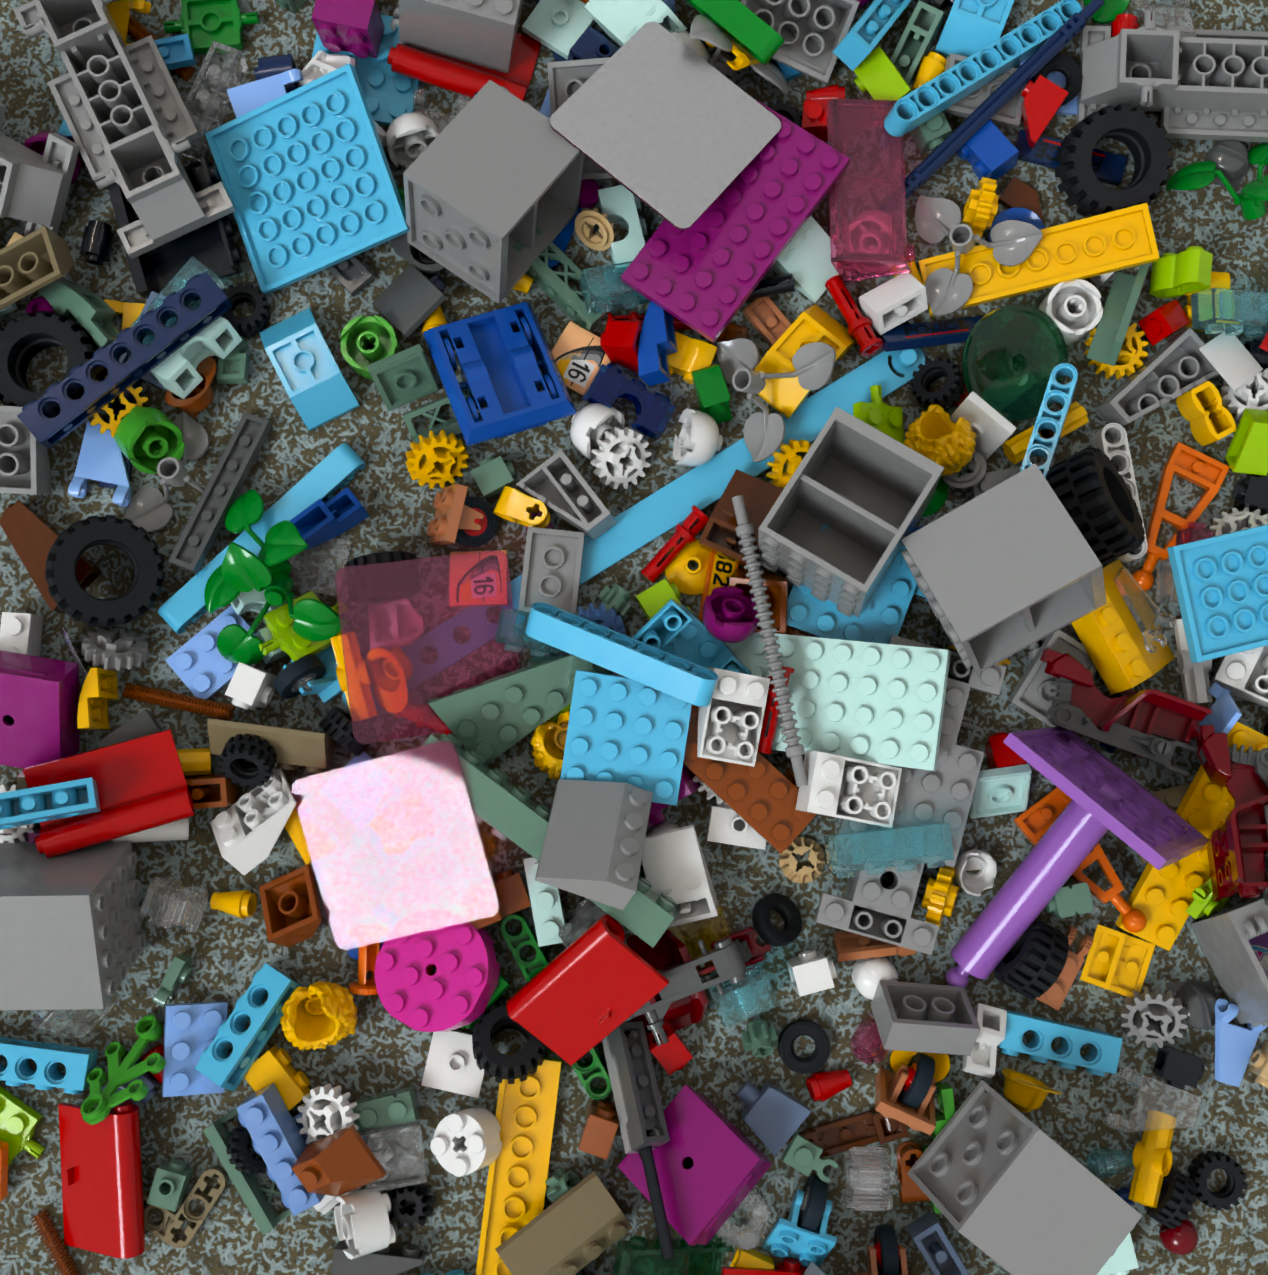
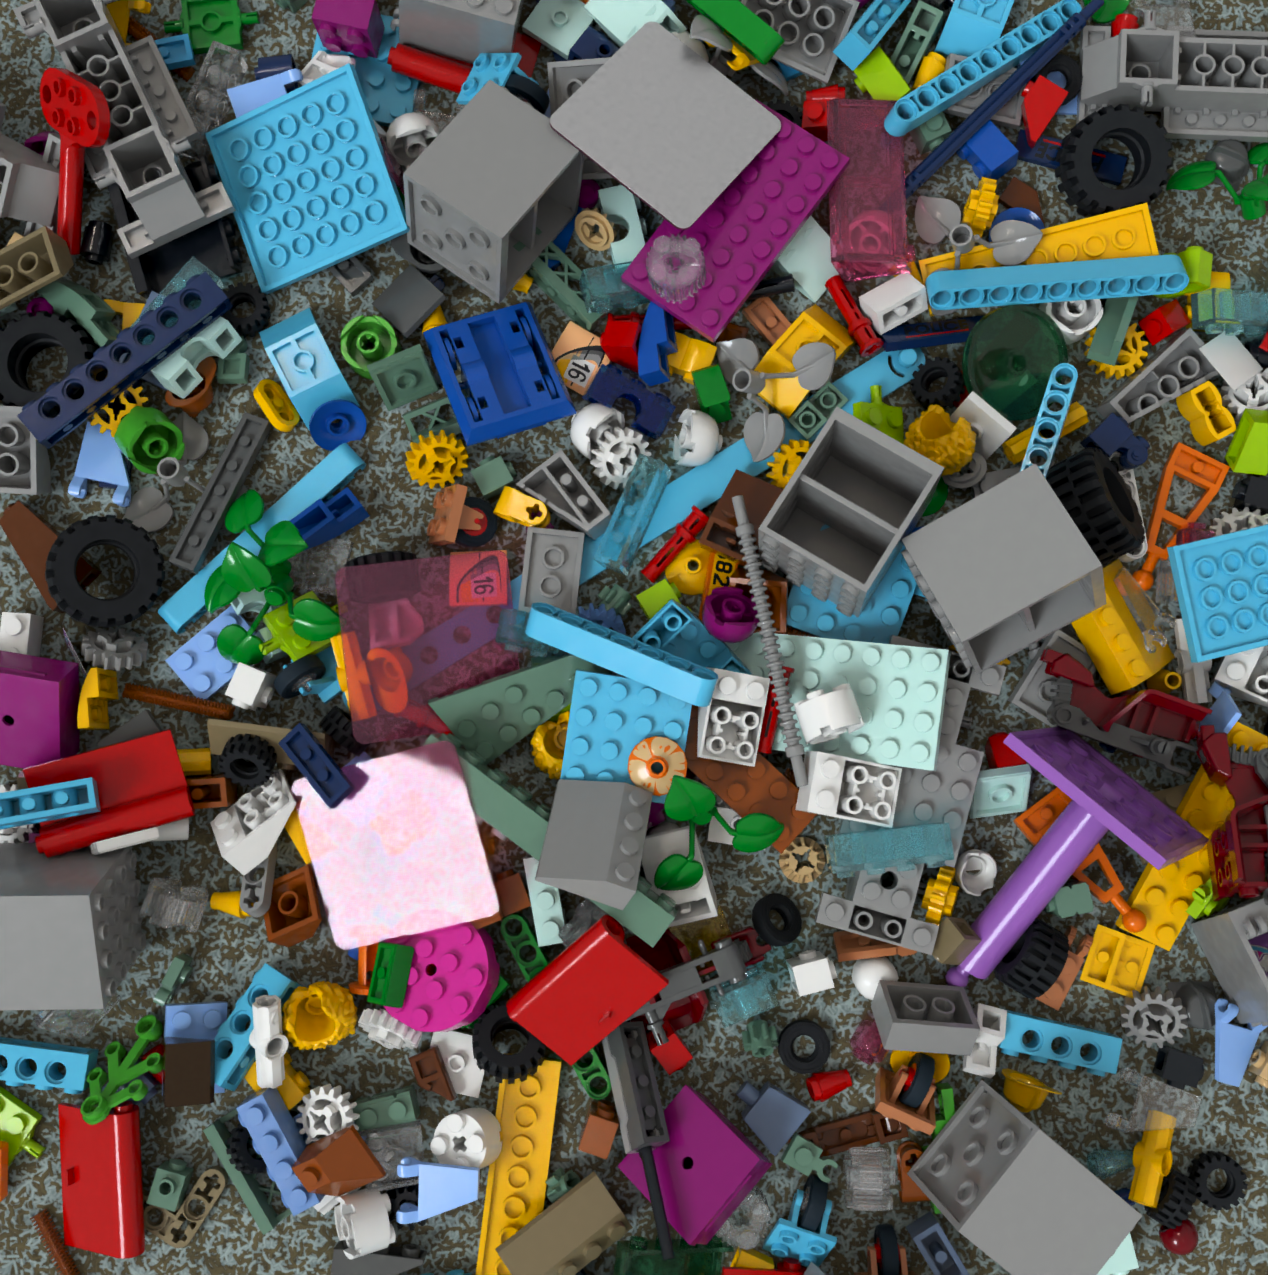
(83, 120): none -> red piece
(124, 841): none -> white tile
(188, 1071): none -> dark brown slope
(262, 887): none -> light grey beam
(268, 1041): none -> white piece
(276, 405): none -> yellow plate
(316, 765): none -> dark blue plate
(331, 435): none -> blue dish
(388, 1030): none -> white gear
(390, 974): none -> green slope
(393, 166): none -> piece
(432, 1073): none -> reddish brown tile
(440, 1188): none -> light blue flag
(503, 70): none -> medium azure plate
(633, 514): none -> clear light blue brick
(656, 750): none -> tan dish
(671, 254): none -> clear brick
(696, 803): none -> green plant
(817, 410): none -> sand green slope
(828, 714): none -> white brick
(954, 941): none -> dark tan brick
(1056, 282): none -> medium azure beam
(1115, 435): none -> dark blue brick
(1164, 681): none -> yellow cone

